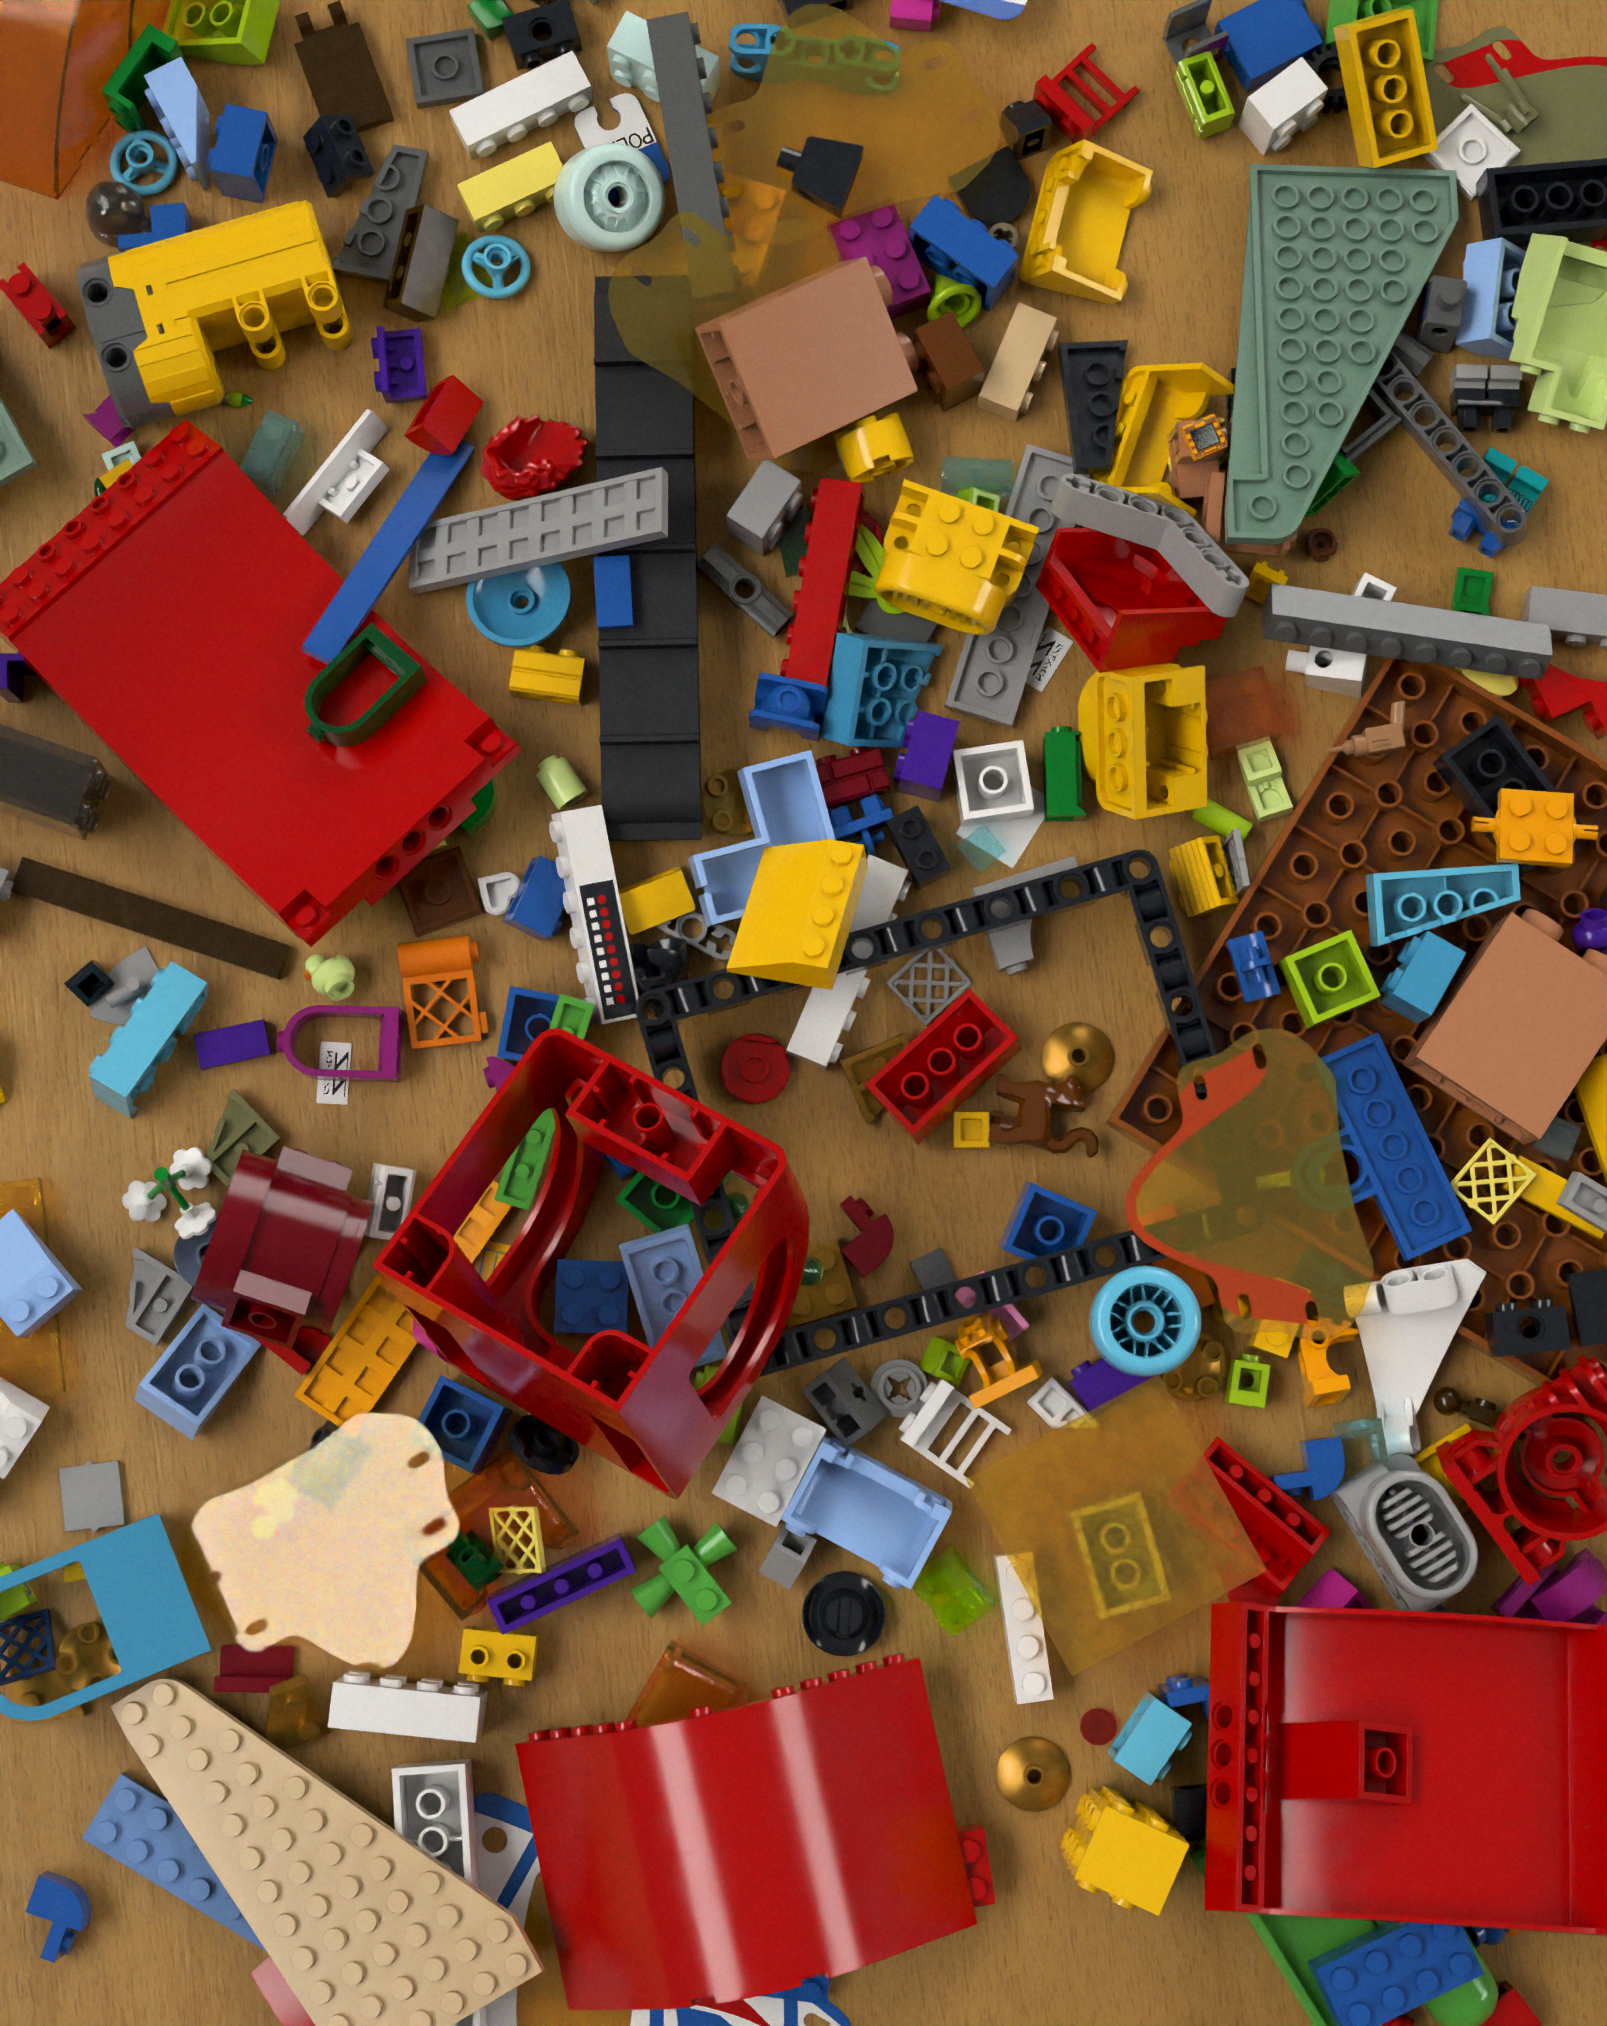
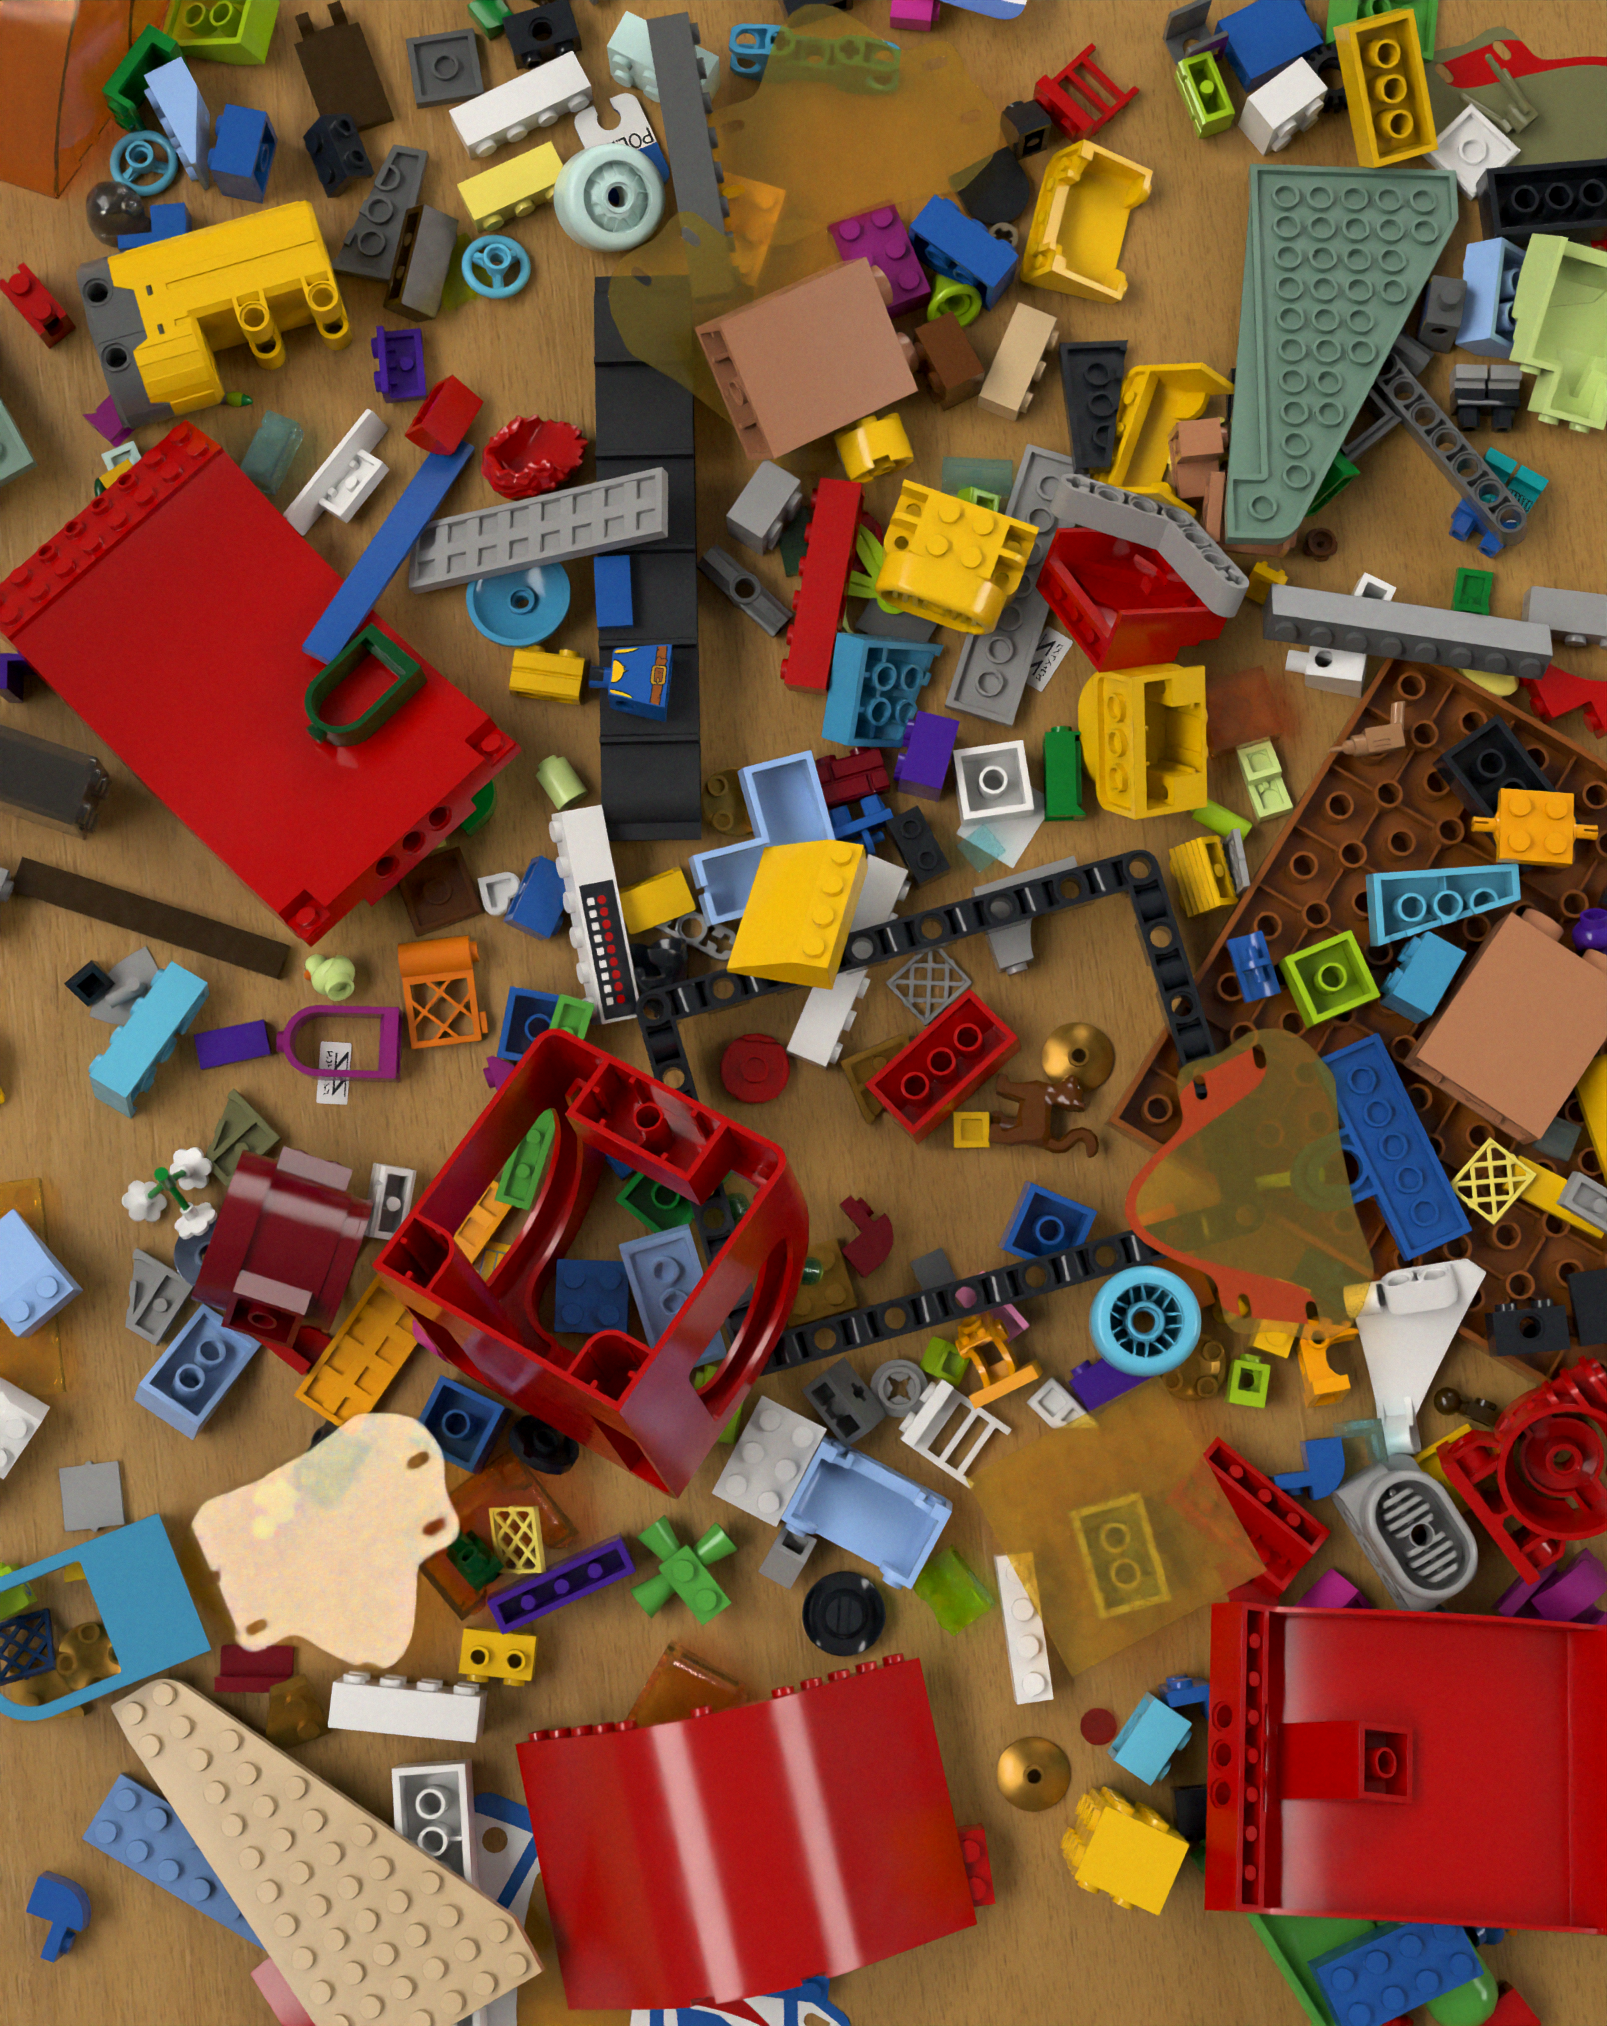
(637, 680): none -> torso
(789, 705): blue piece -> none
(823, 171): black torso -> none
(1203, 437): tile -> none

